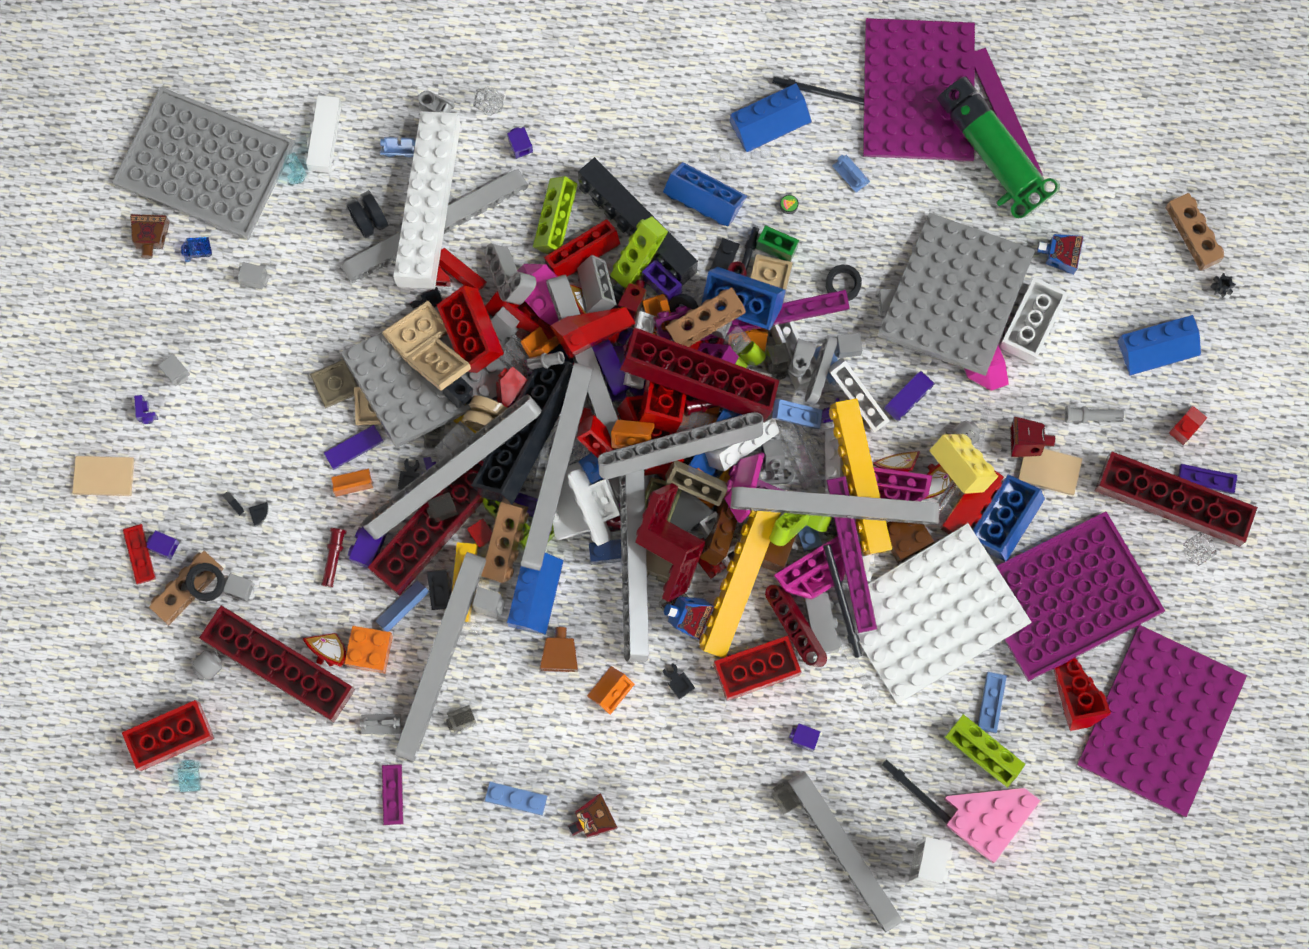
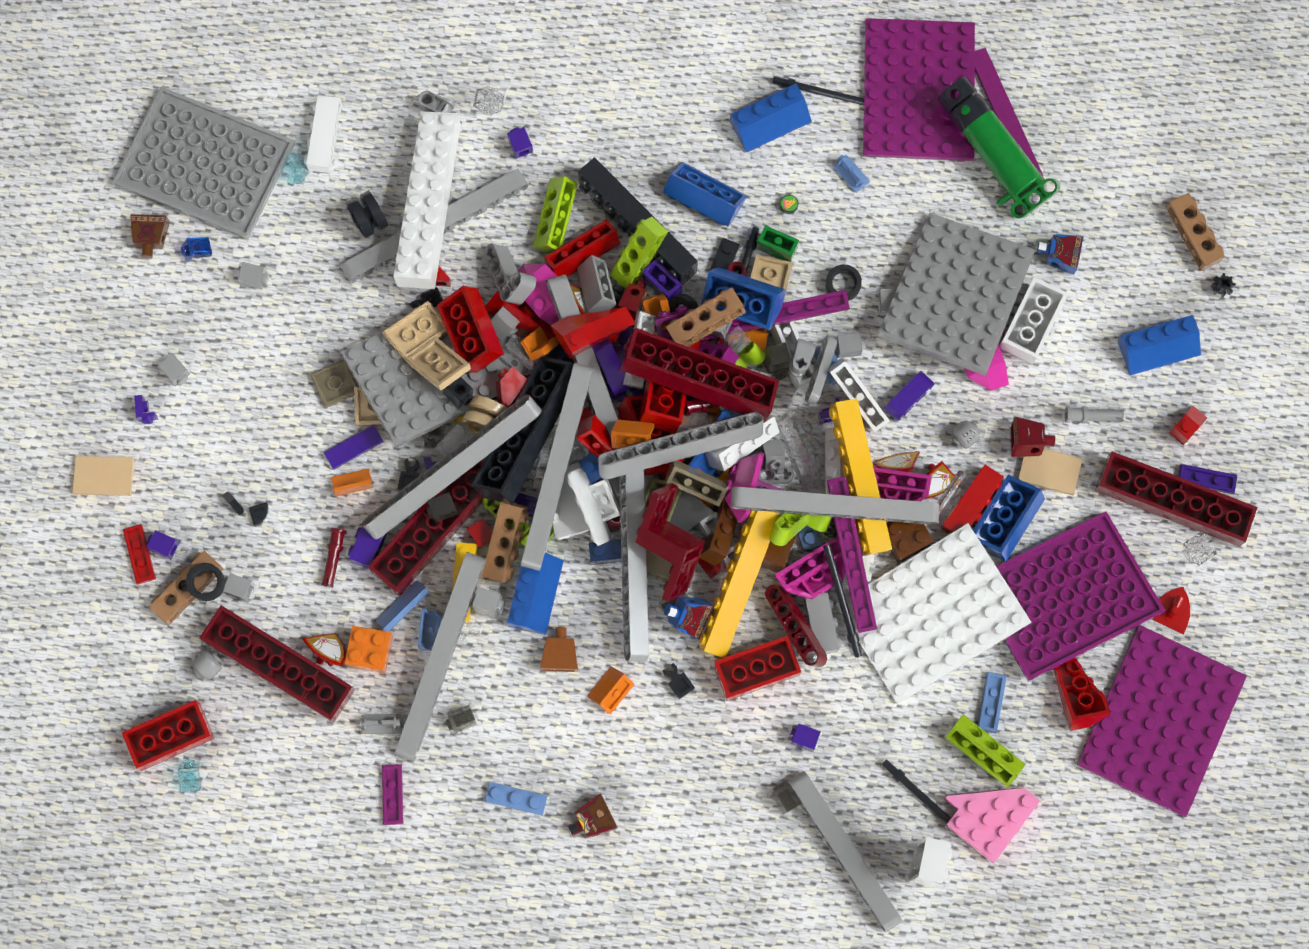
(391, 147): medium blue hinge -> none
(429, 628): none -> medium blue hinge
(438, 588): black plate -> none
(460, 270): red tile -> none
(545, 360): light grey axle -> none
(797, 414): medium blue plate -> none
(963, 463): light yellow brick -> none
(1176, 610): none -> red shield

